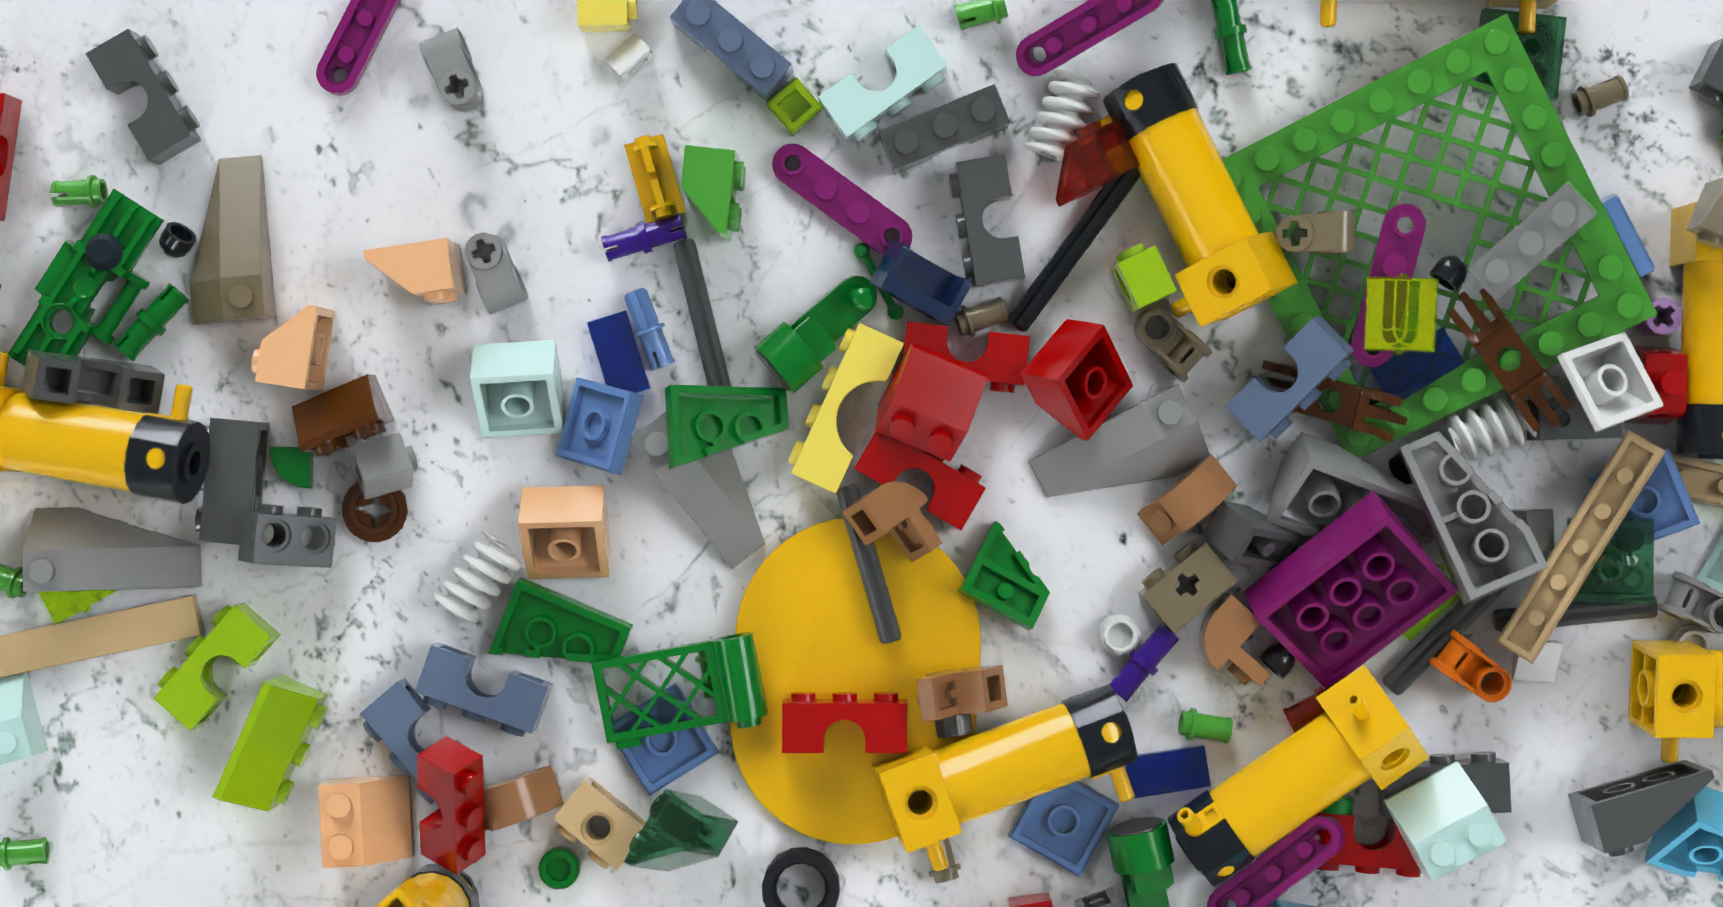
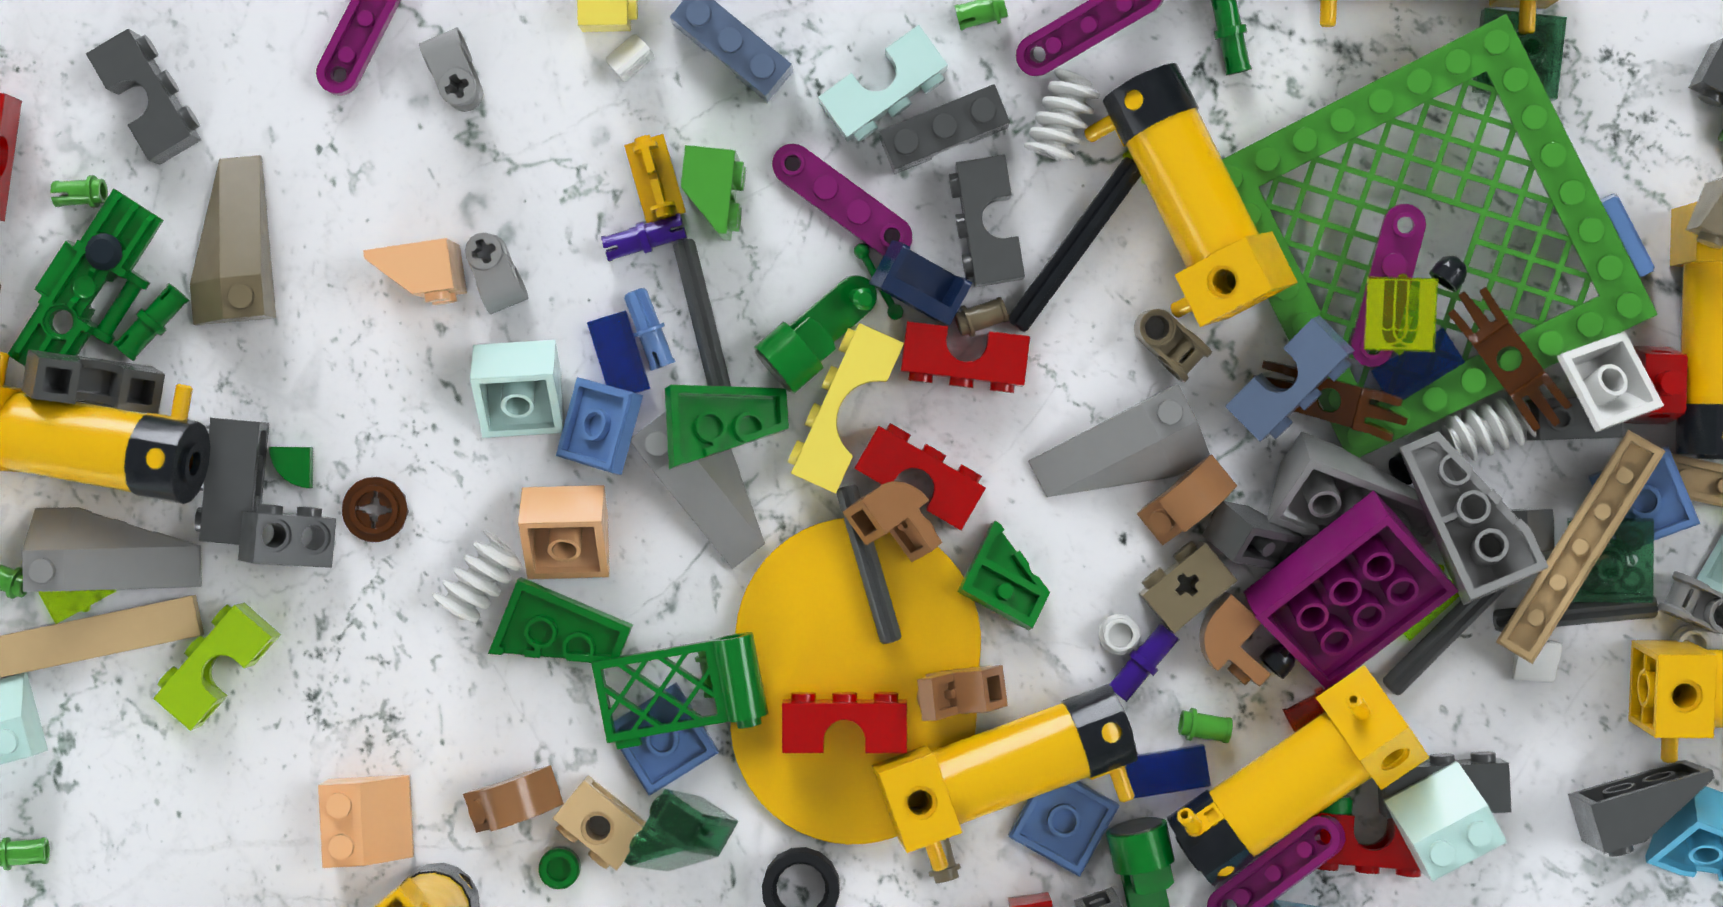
(177, 240): black hinge -> none
(272, 744): lime slope -> none
(296, 351): light nougat slope -> none
(340, 414): reddish brown slope -> none
(383, 465): light grey brick -> none
(394, 721): sand blue arch -> none
(449, 681): sand blue arch -> none
(455, 780): red arch -> none
(794, 106): lime tile -> none
(930, 402): red slope -> none
(954, 725): dark grey axle -> none
(1078, 377): red slope -> none
(1094, 161): clear red slope -> none
(1142, 277): lime brick -> none
(1325, 232): dark tan piece -> none
(1468, 665): orange piece -> none
(1532, 240): light grey arch -> none
(1590, 99): dark tan pin -> none
(1669, 319): lavender bush -> none

